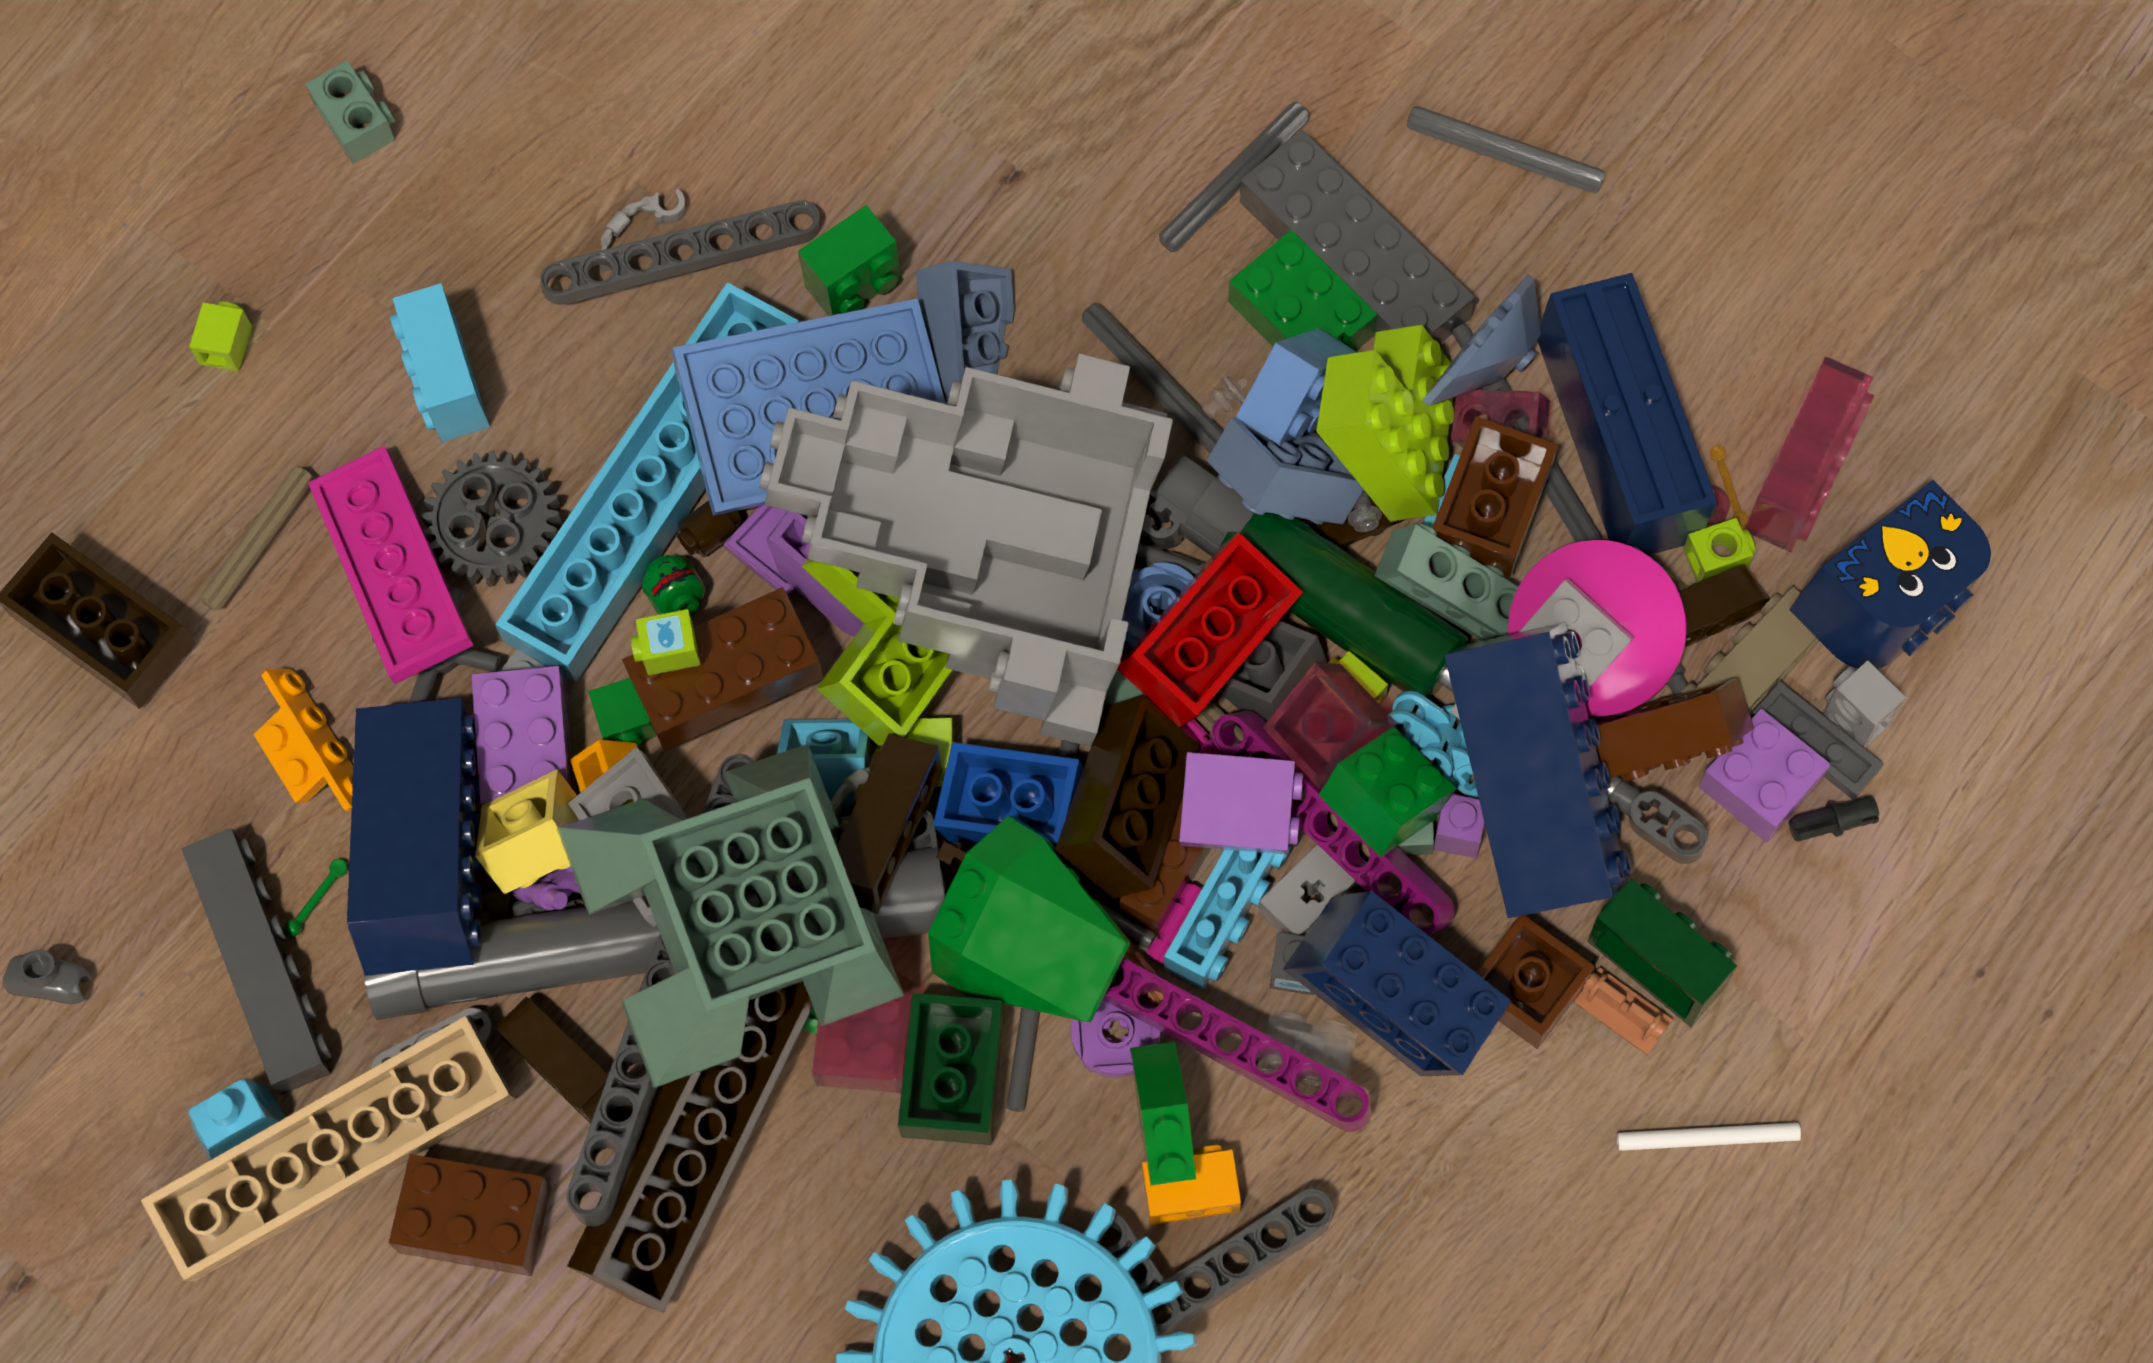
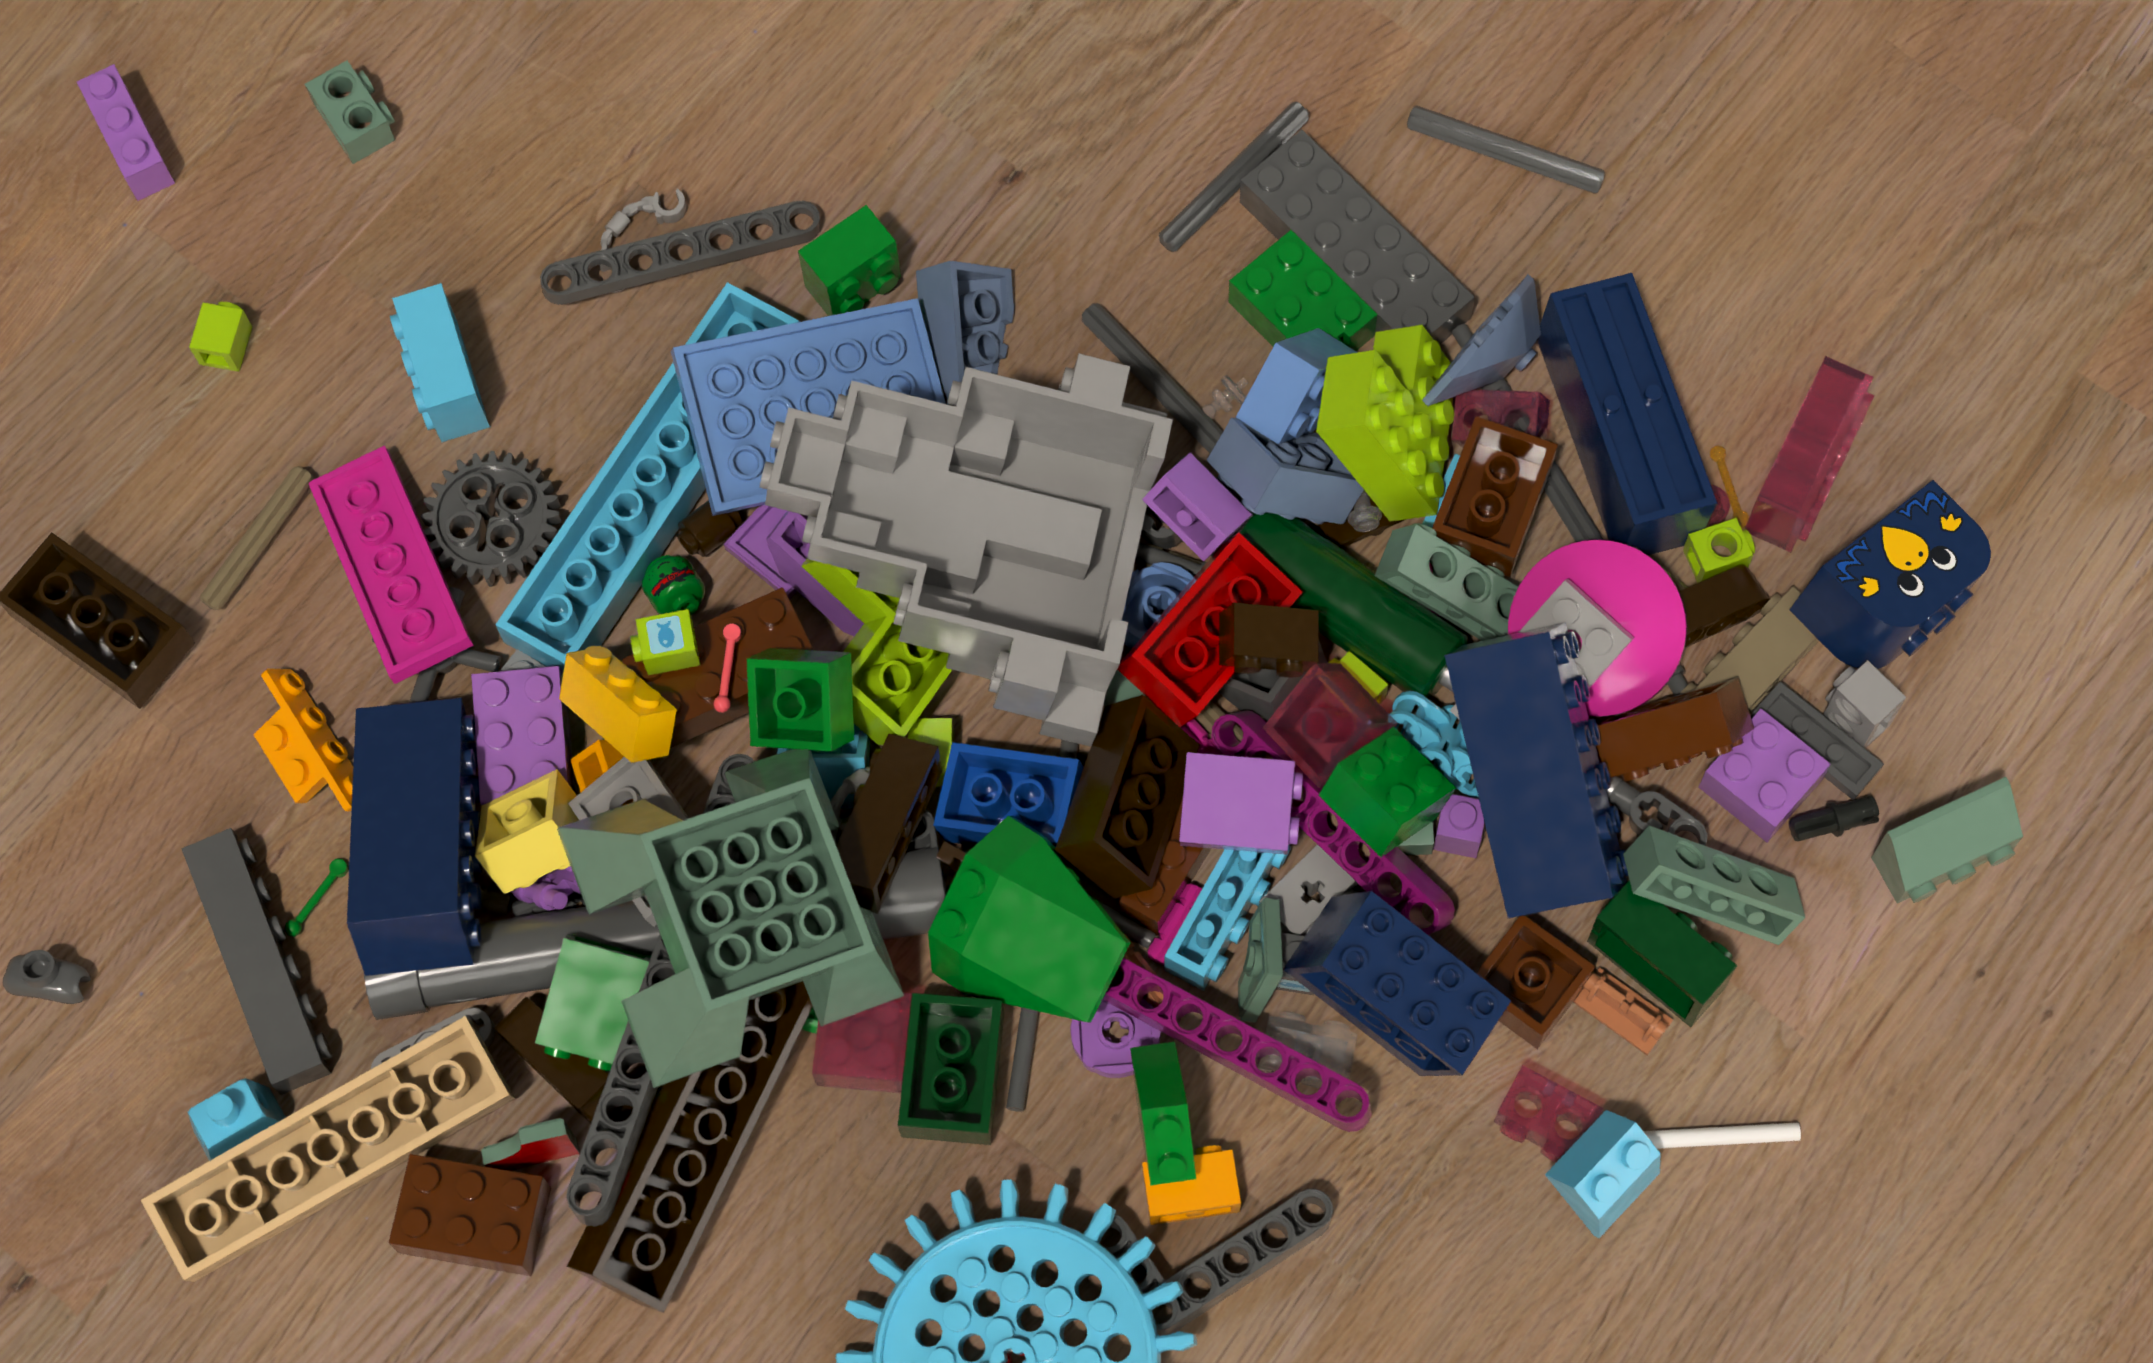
(125, 132): none -> medium lavender brick
(532, 1146): none -> tile
(585, 1000): none -> brick
(617, 704): none -> yellow brick
(732, 635): none -> coral hinge
(800, 699): none -> green brick
(1196, 507): none -> medium lavender brick
(1263, 961): none -> sand green tile
(1268, 638): none -> dark brown brick
(1553, 1105): none -> clear pink brick
(1605, 1170): none -> medium azure slope
(1713, 885): none -> sand green brick
(1949, 842): none -> sand green slope

